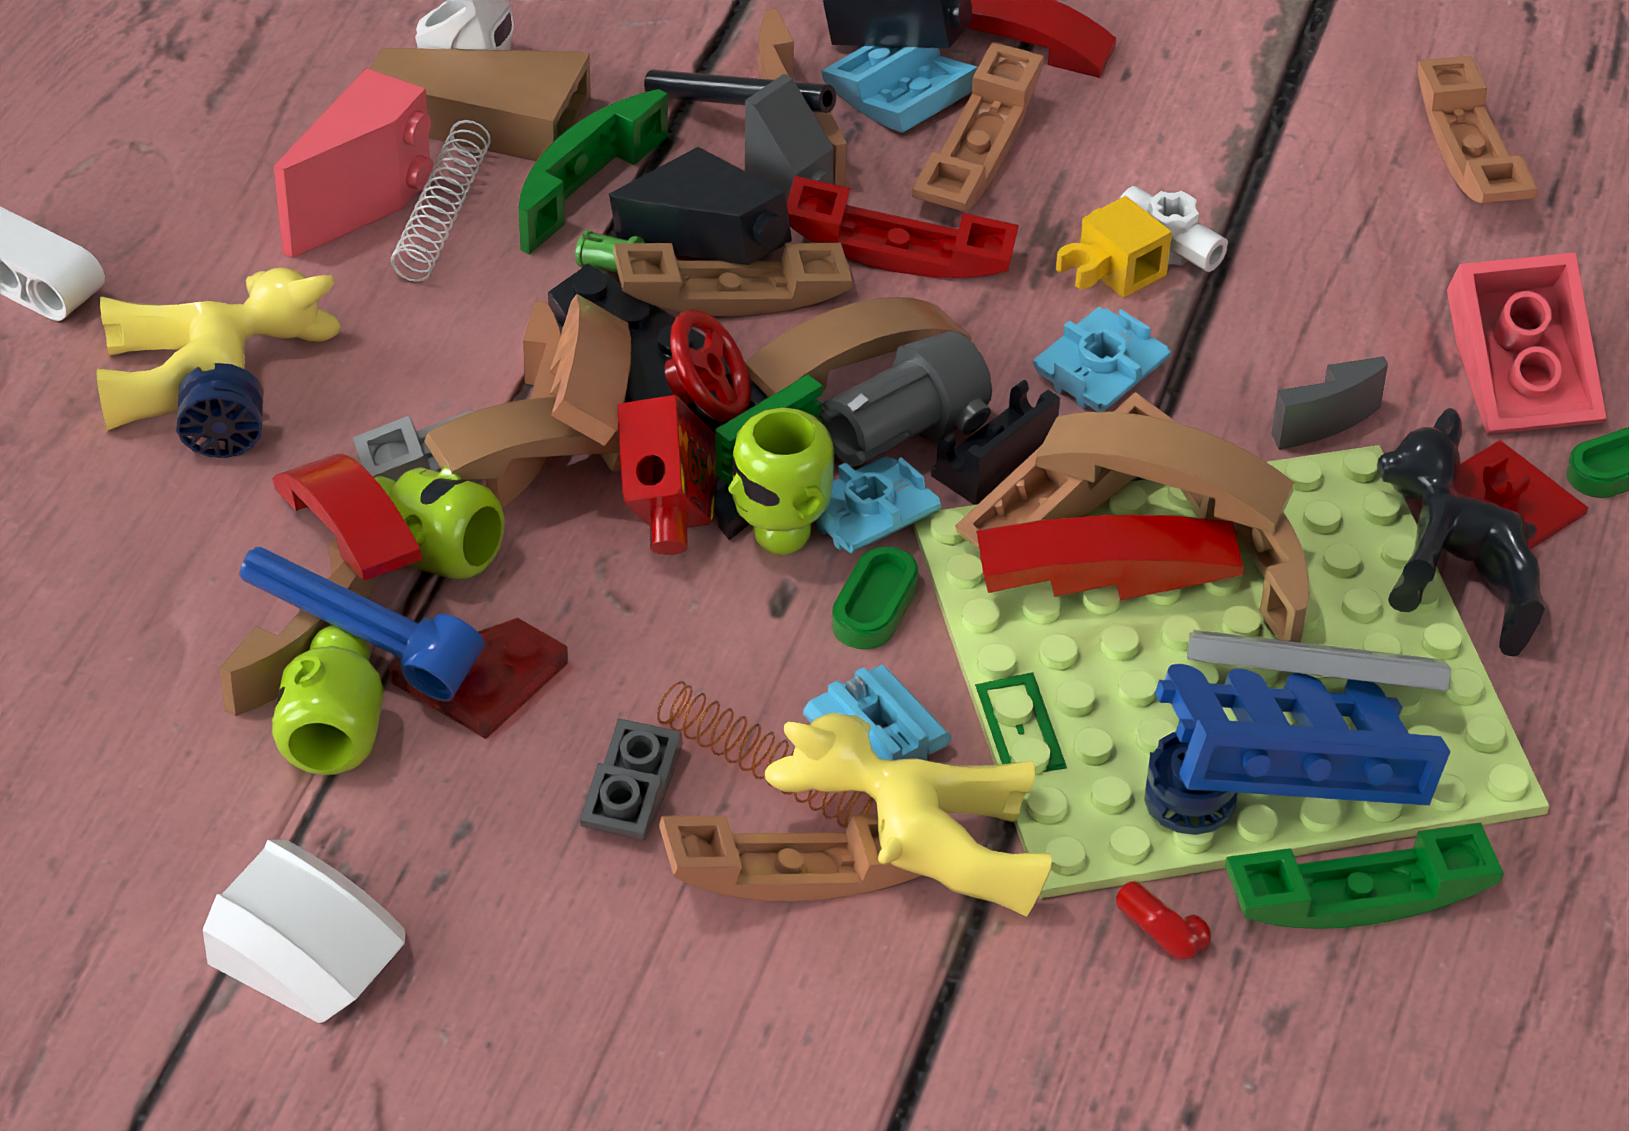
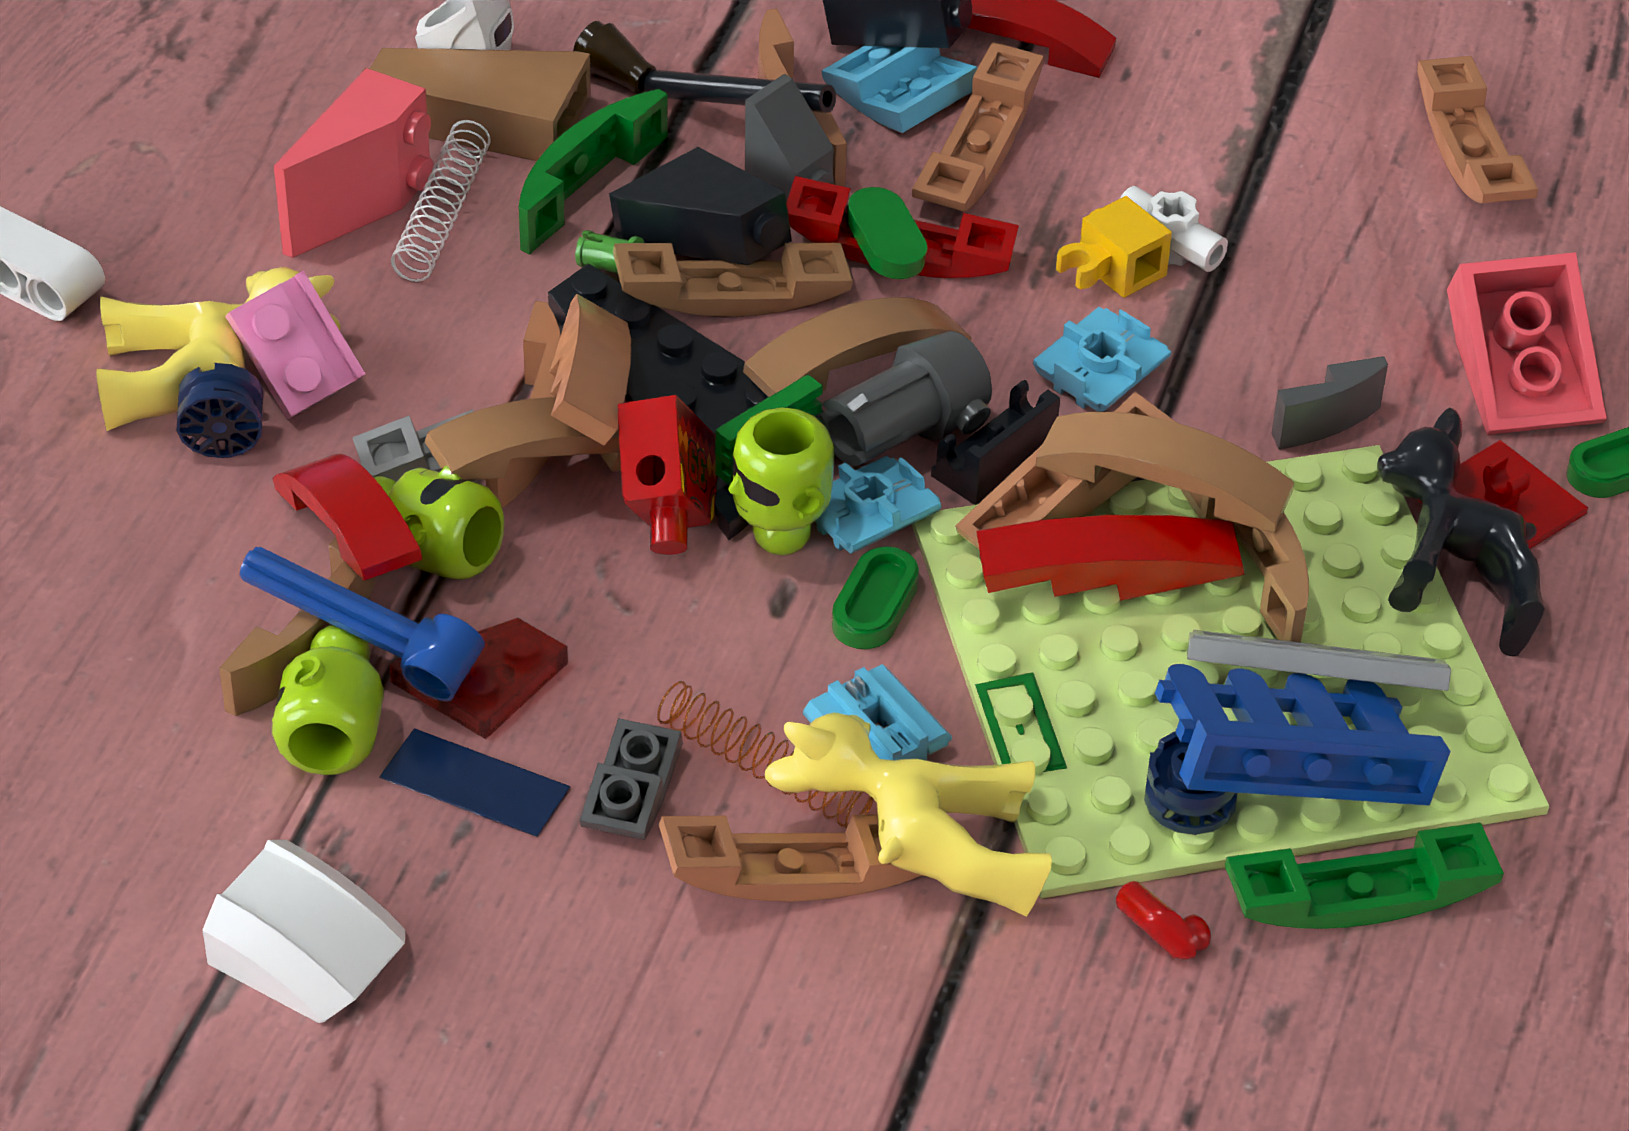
(295, 345): none -> bright pink plate
(475, 782): none -> dark blue sticker
(613, 56): none -> dark brown cone
(700, 372): red piece -> none
(886, 233): none -> green tile

